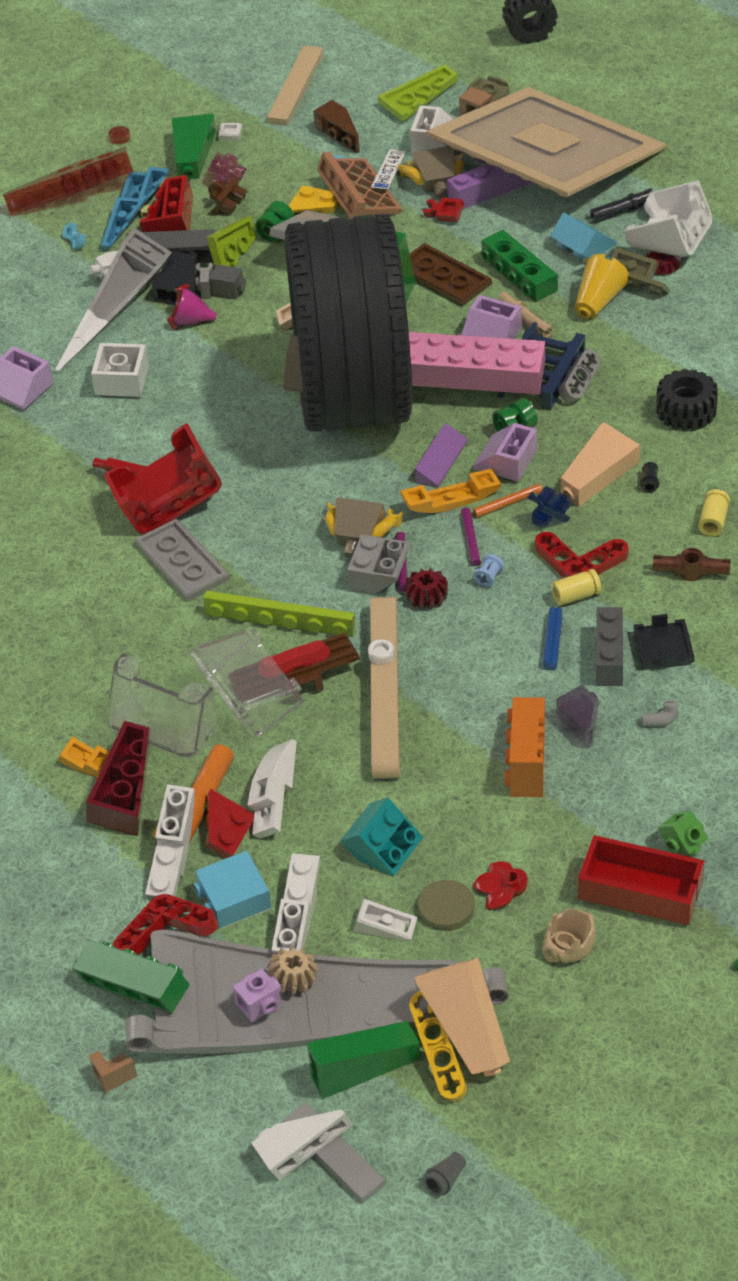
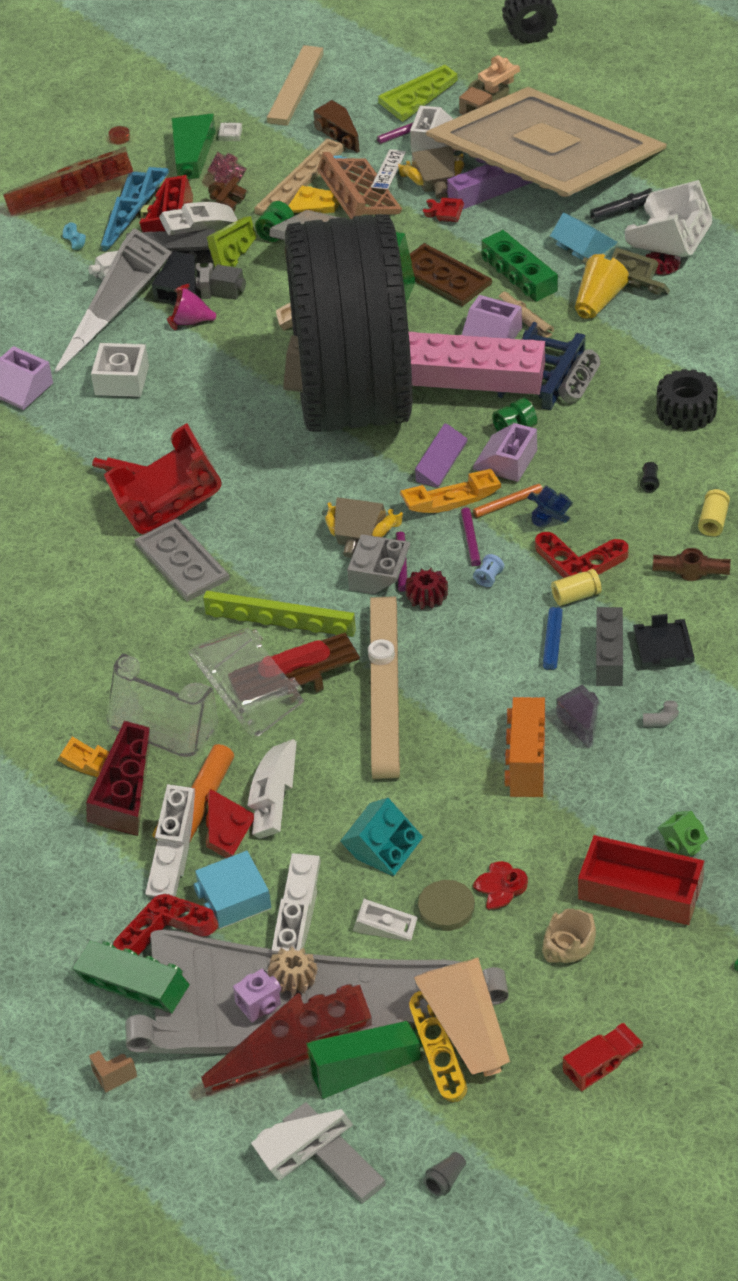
(197, 217): none -> white slope
(267, 1053): none -> clear red brick
(301, 175): none -> tan tile
(394, 133): none -> magenta bar
(499, 72): none -> light nougat hips
(599, 463): light nougat slope -> none
(600, 1056): none -> red piece

